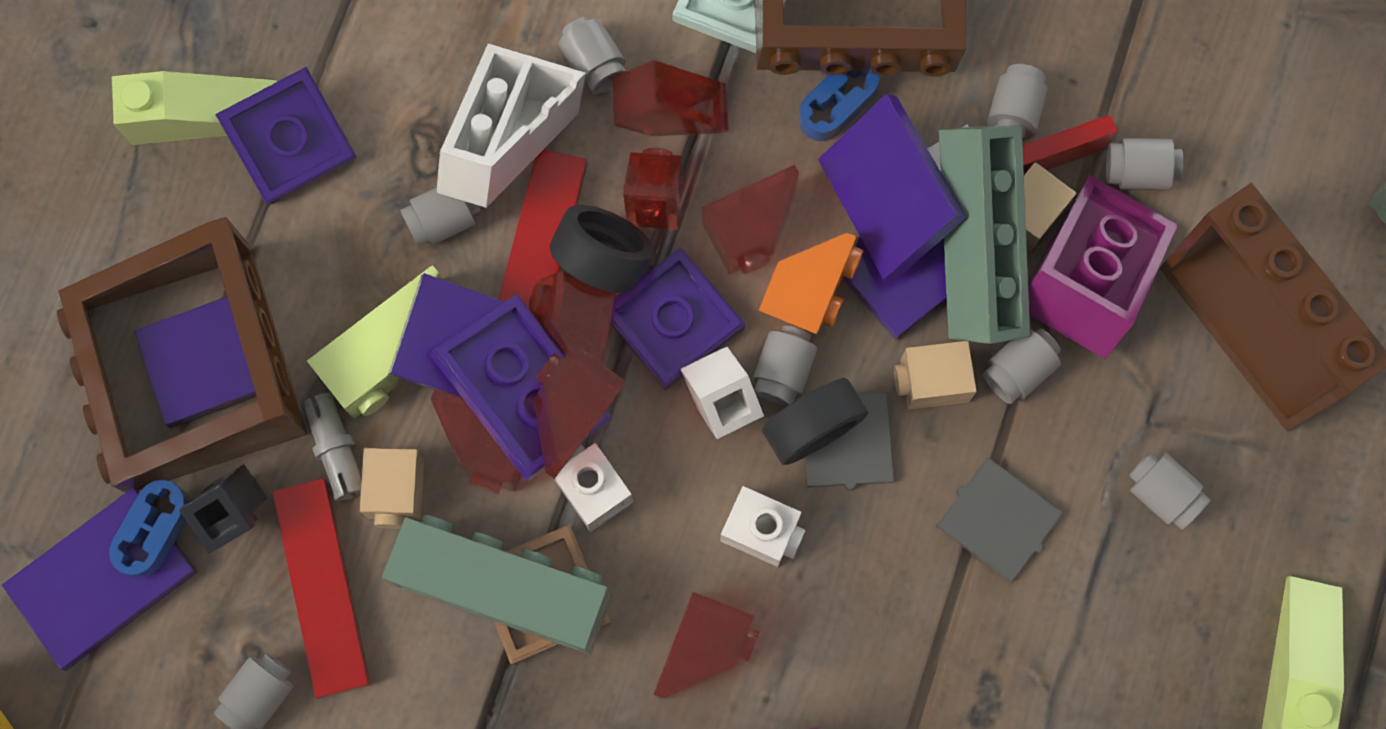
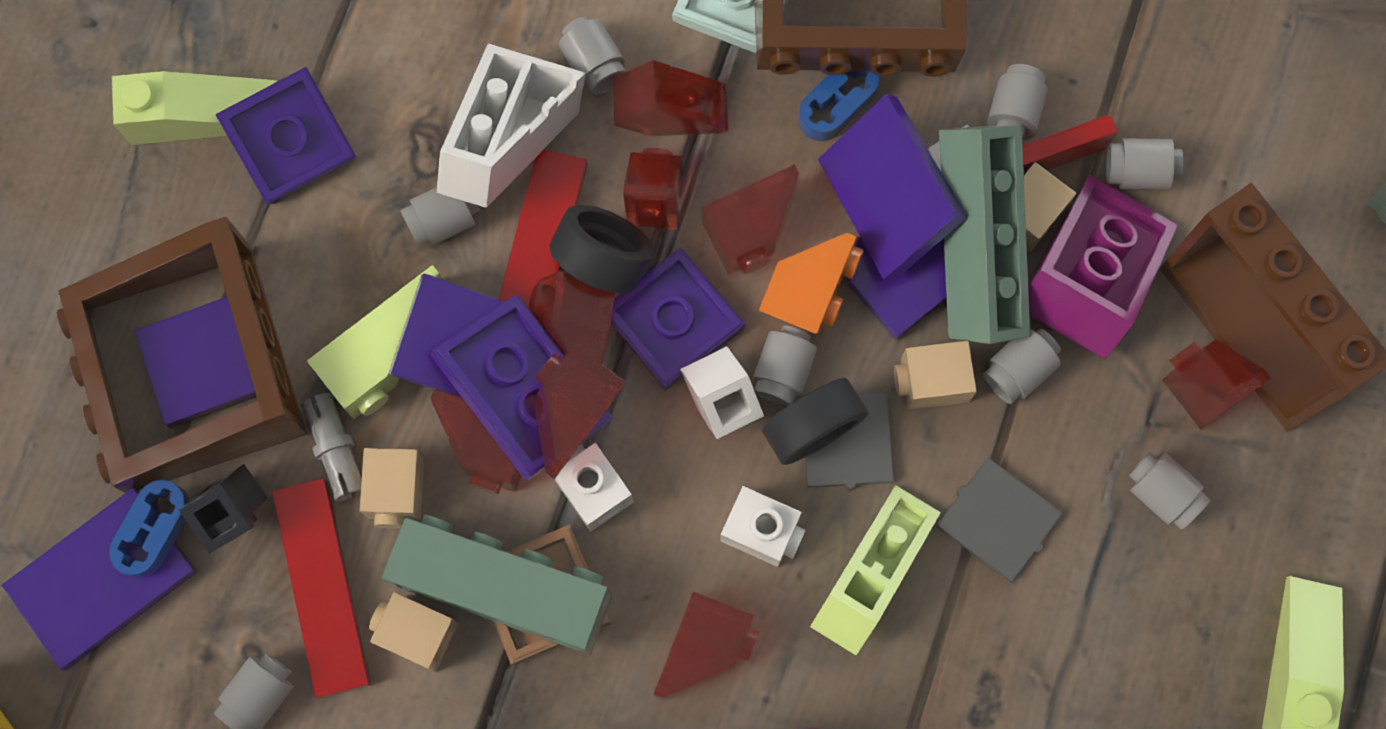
(412, 631): none -> tan brick
(875, 570): none -> yellowish green slope
(1212, 380): none -> clear red slope

